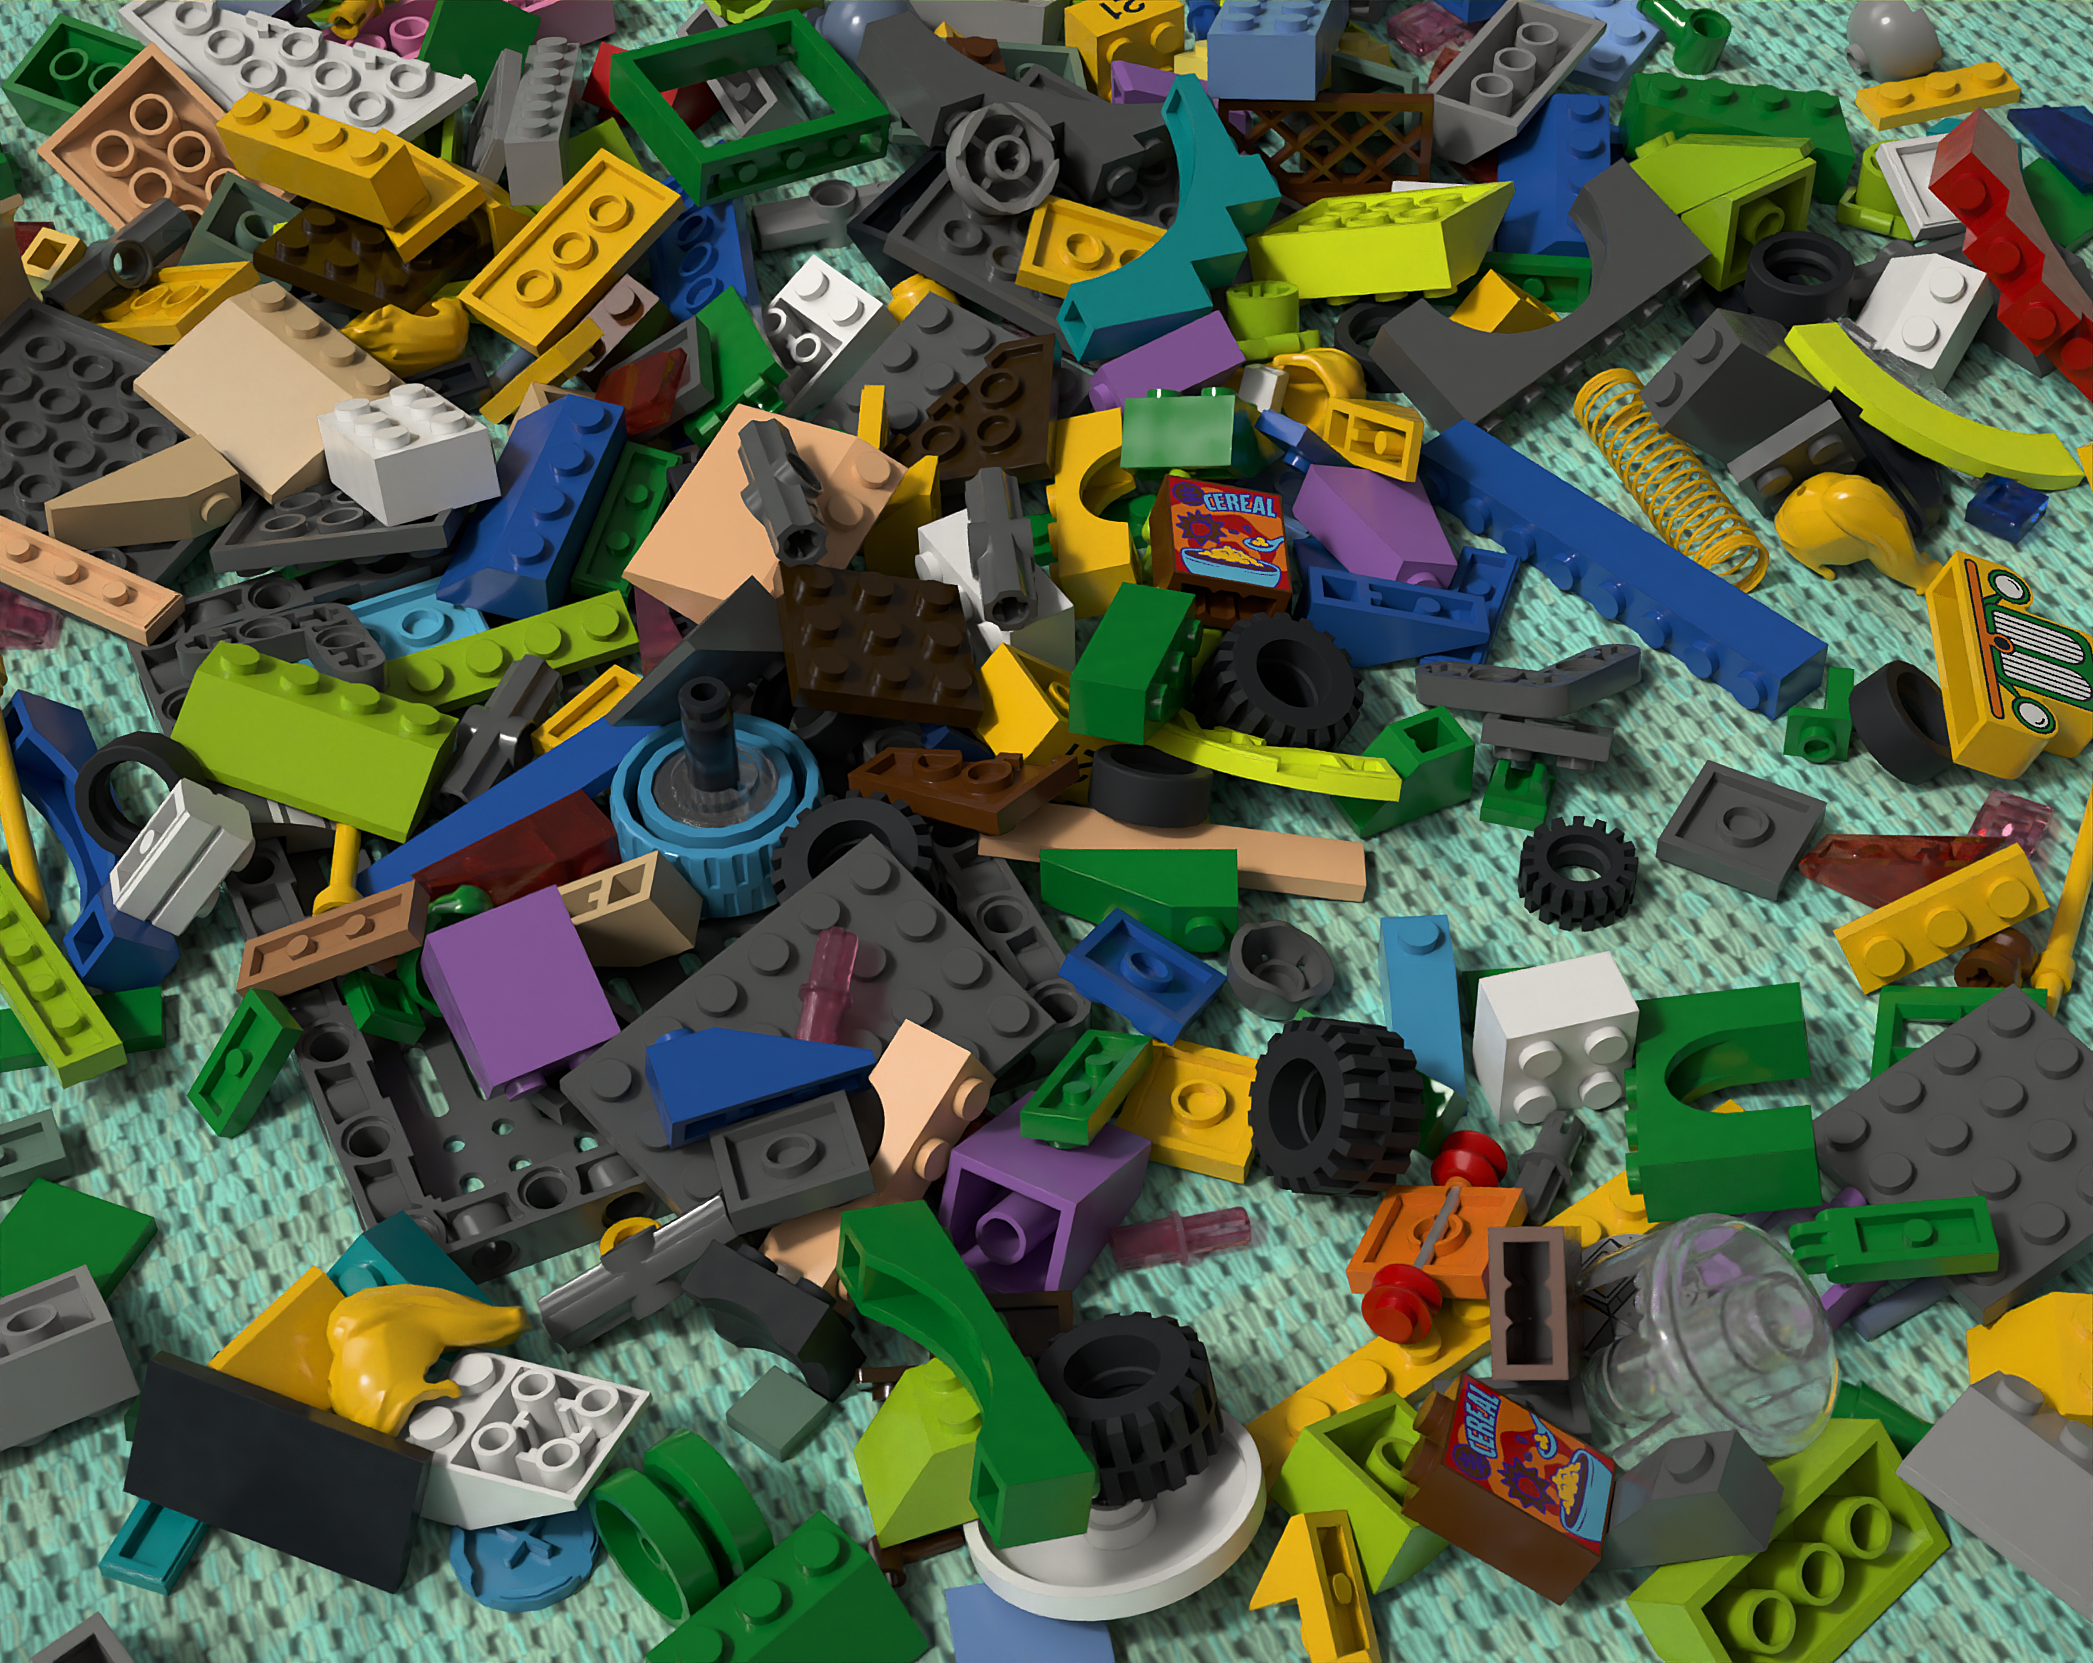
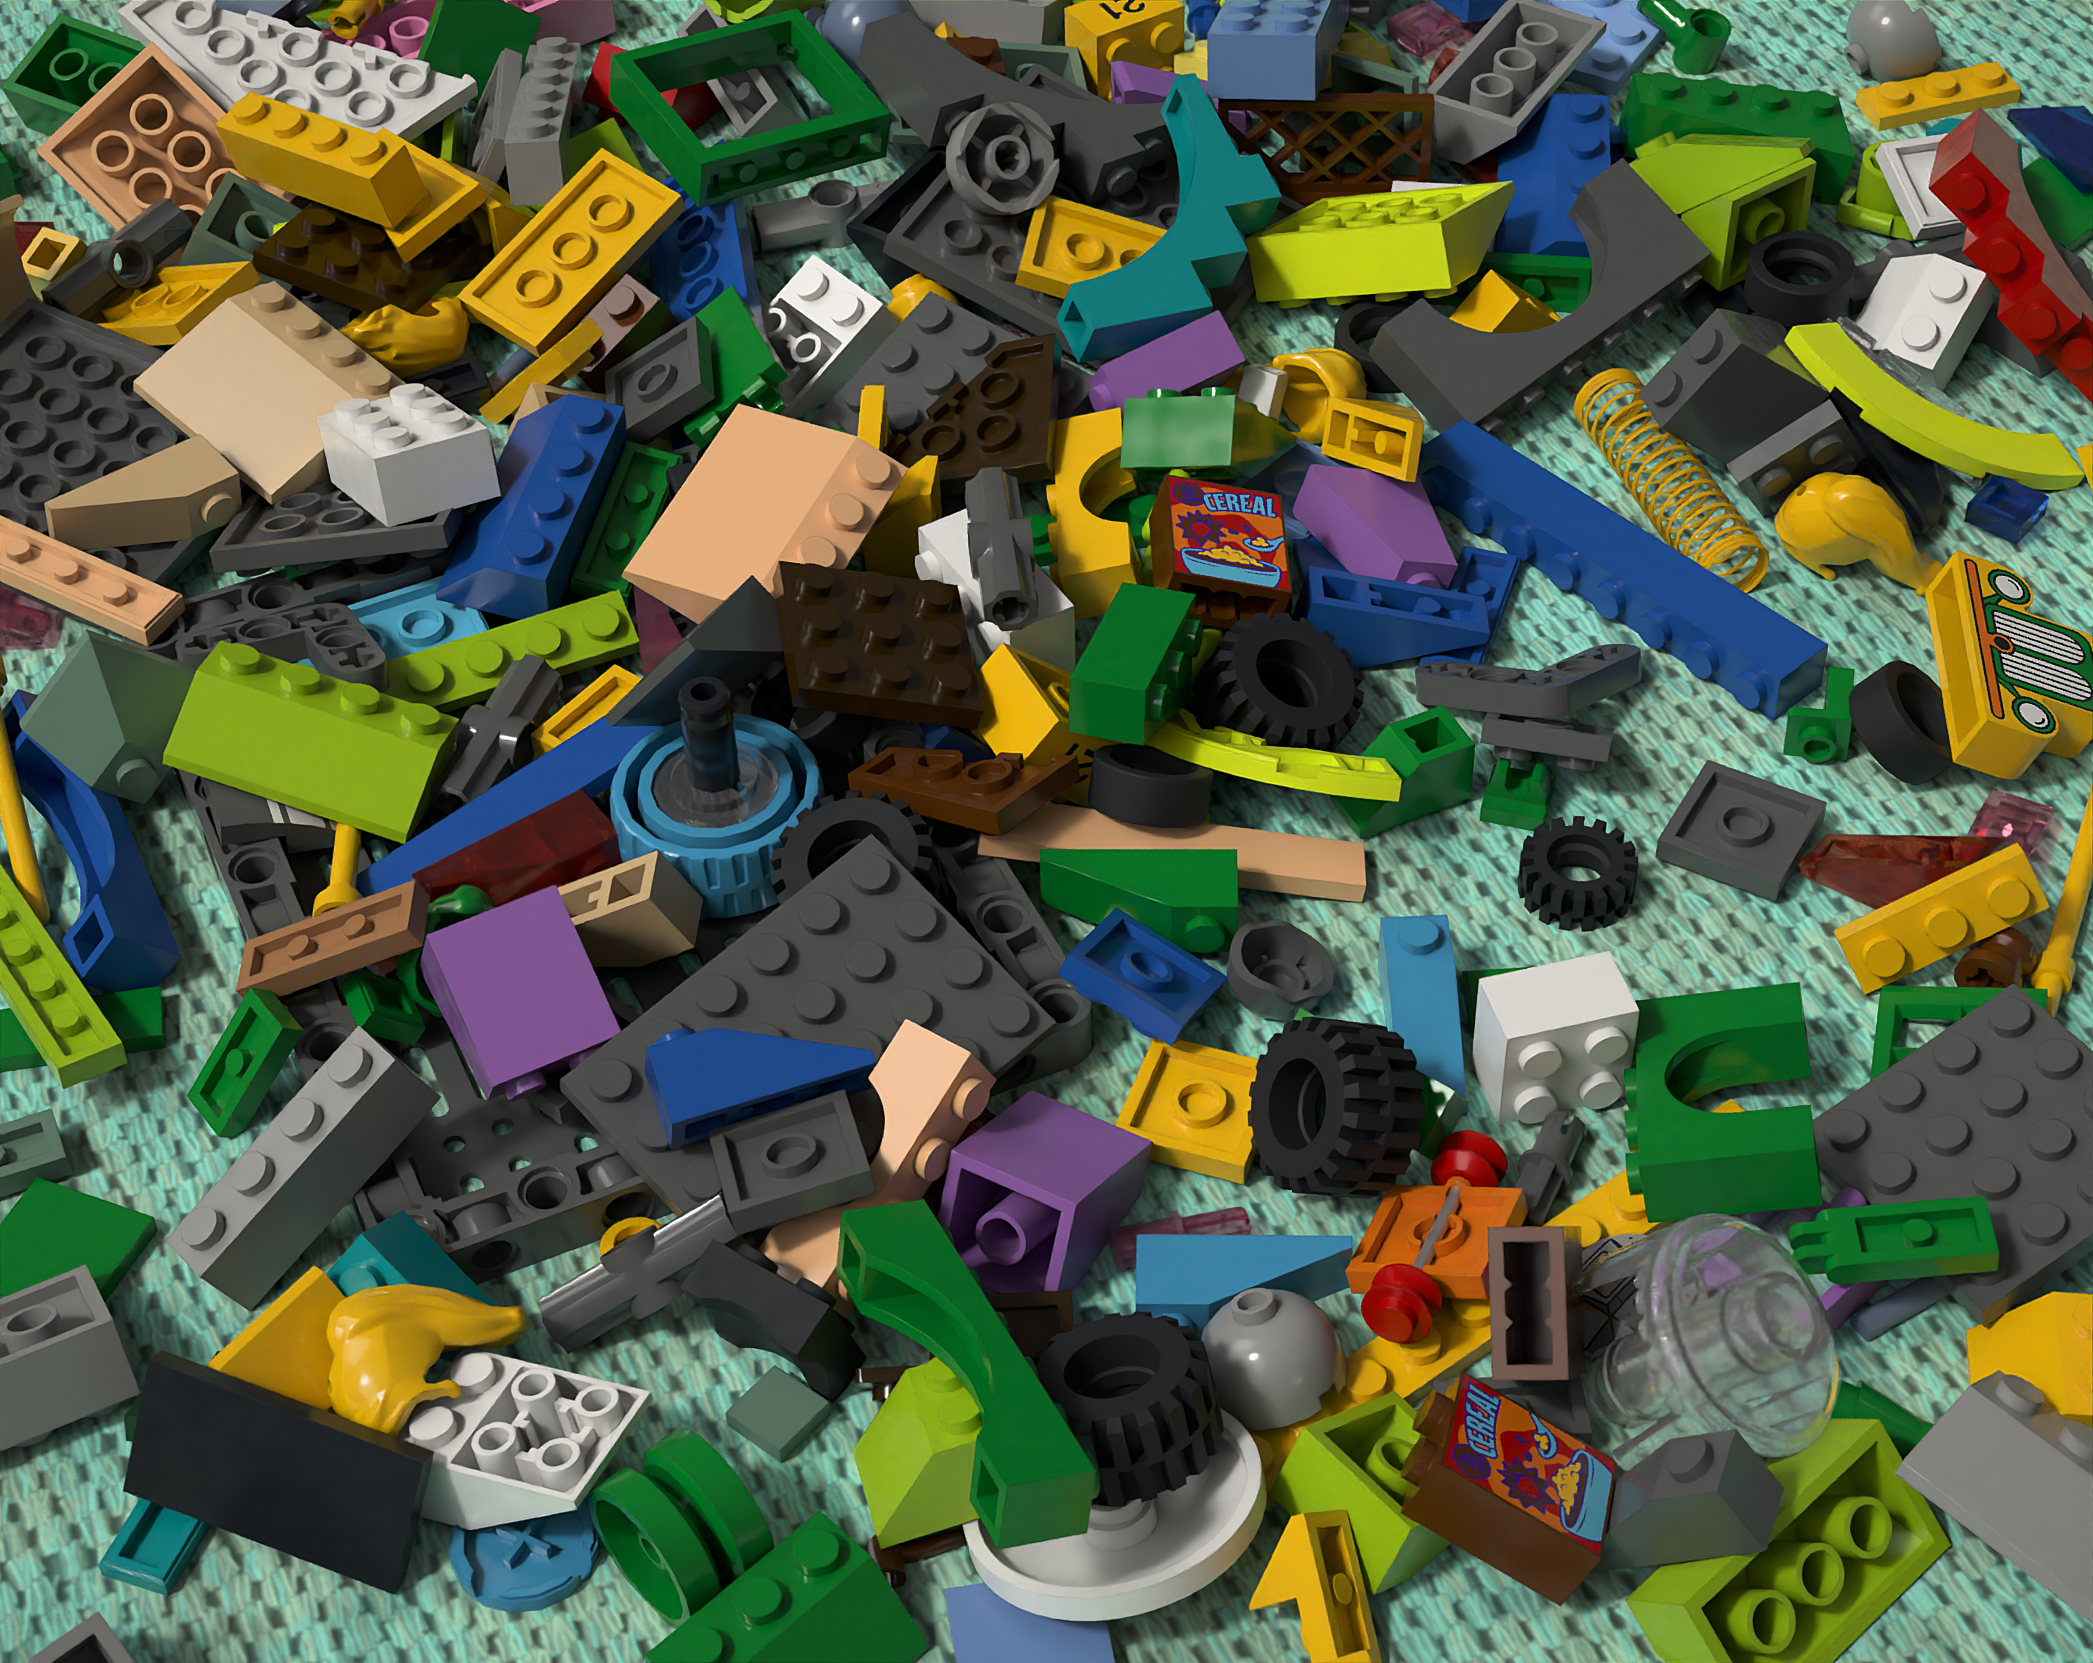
(92, 788): black tyre -> none
(111, 714): none -> sand green slope
(183, 858): white brick -> none
(302, 1169): none -> light grey brick
(645, 389): clear red piece -> none
(782, 493): dark grey piece -> none
(827, 988): clear pink axle -> none
(1086, 1088): green plate -> none
(1202, 1273): none -> dark azure slope
(1267, 321): lime piece -> none
(1273, 1357): none -> light grey cylinder
(1299, 443): blue plate -> none

